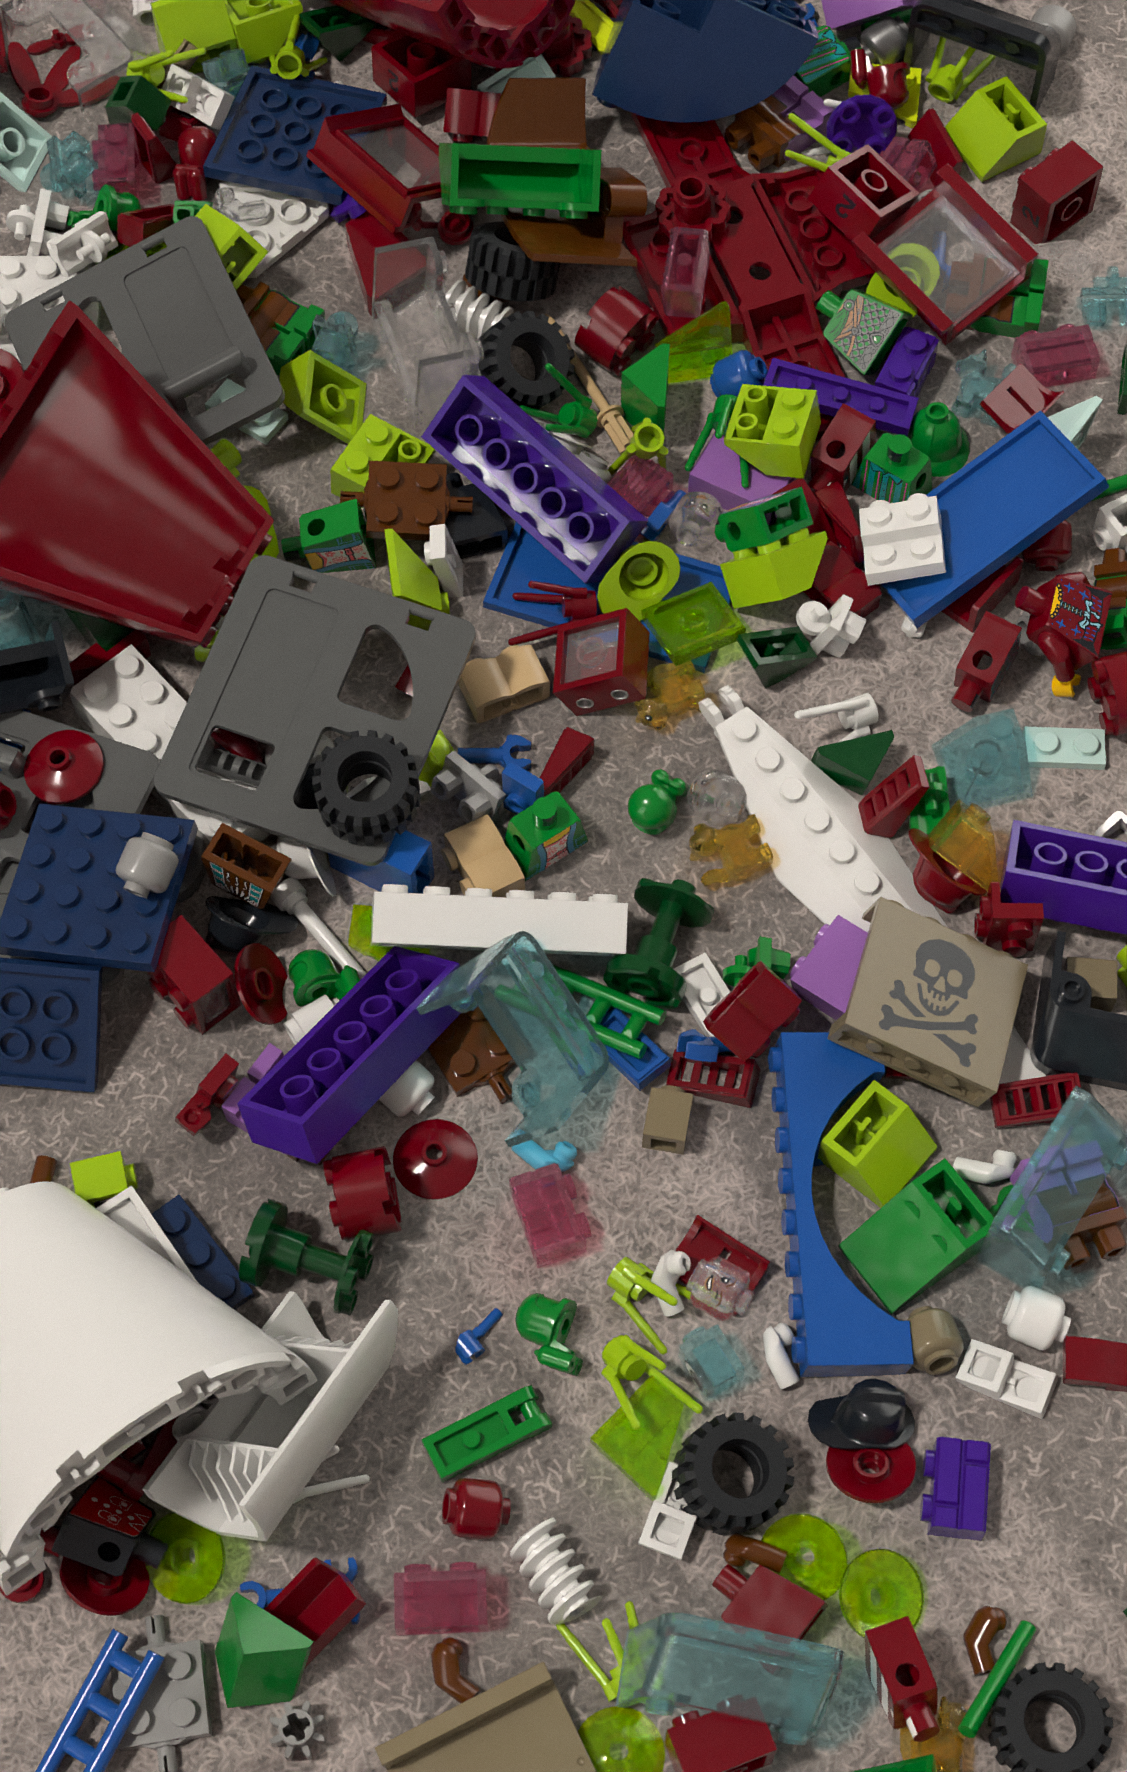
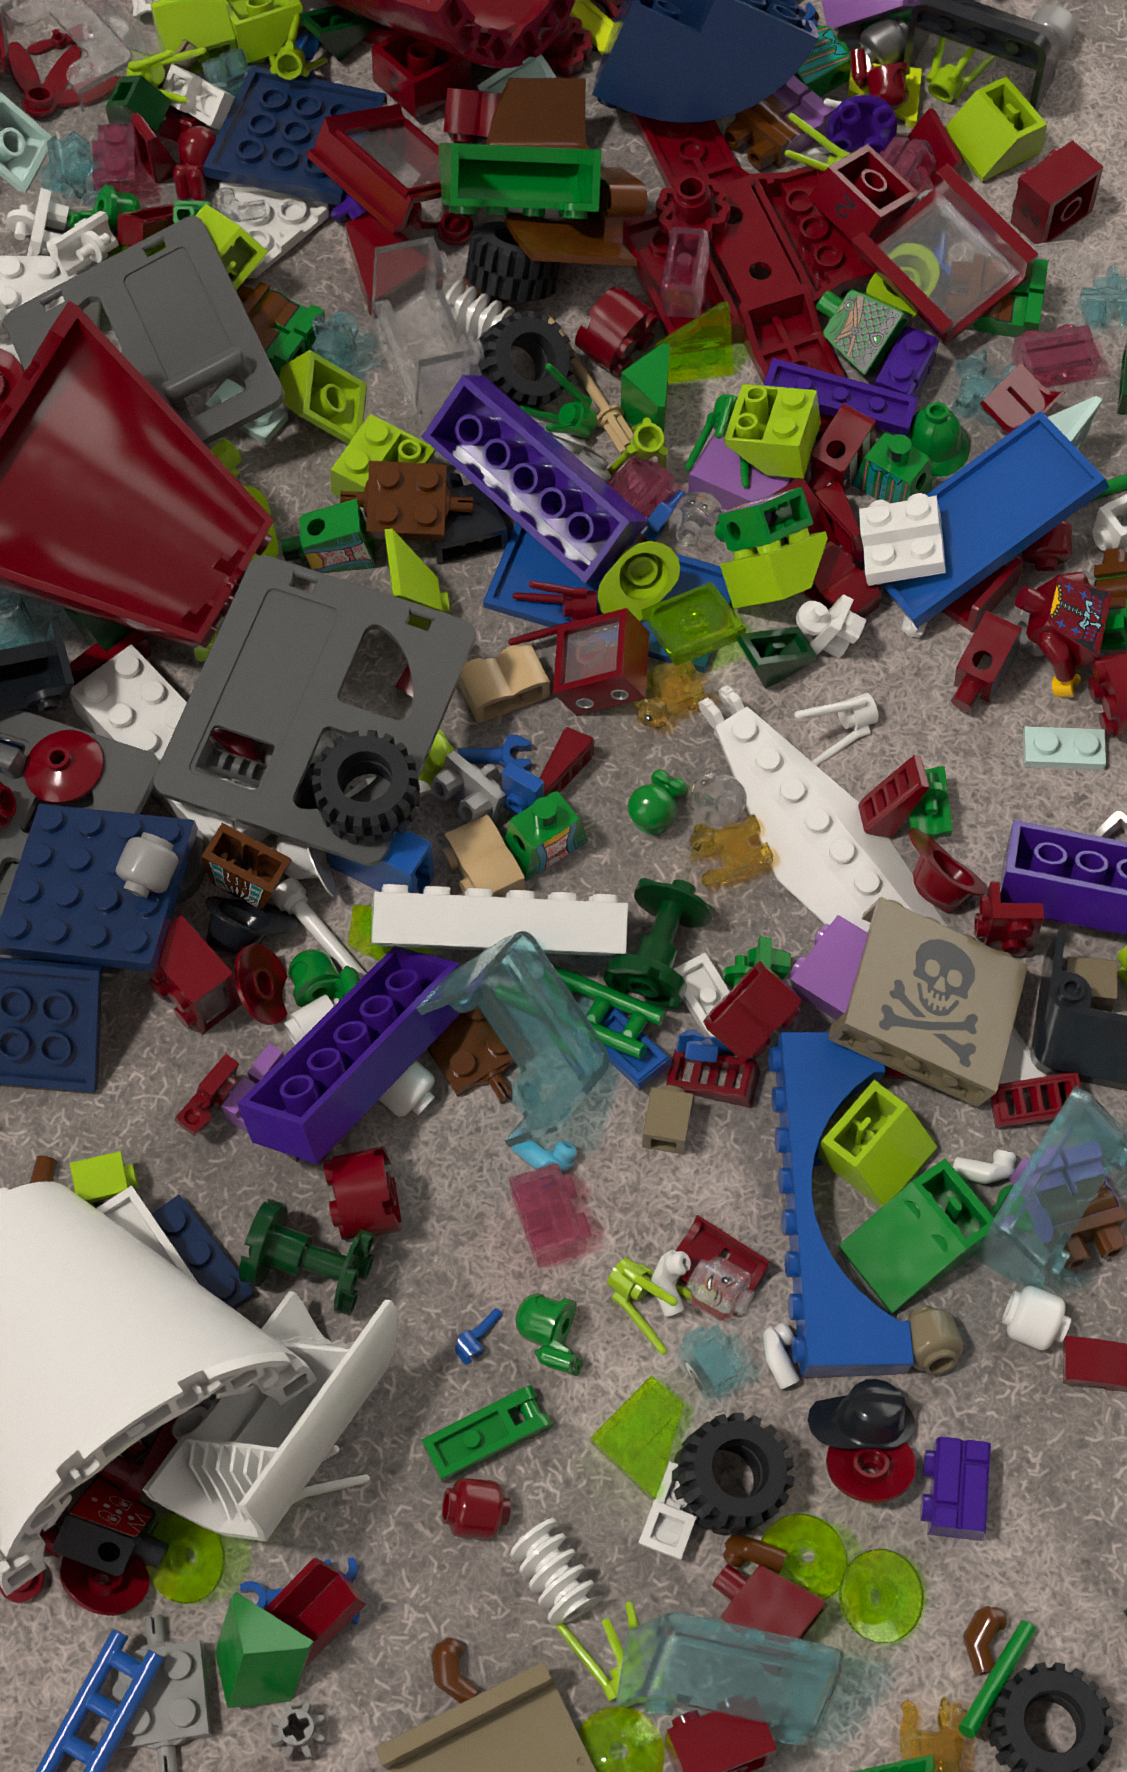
(435, 1177): dark red dish -> none
(440, 1600): clear pink brick -> none
(445, 560): white plate -> none
(629, 1362): lime plant -> none
(737, 370): blue head -> none
(854, 760): dark green slope -> none
(902, 1678): dark red torso -> none
(967, 842): clear yellow slope -> none
(986, 761): clear light blue slope -> none
(1006, 1379): white slope -> none

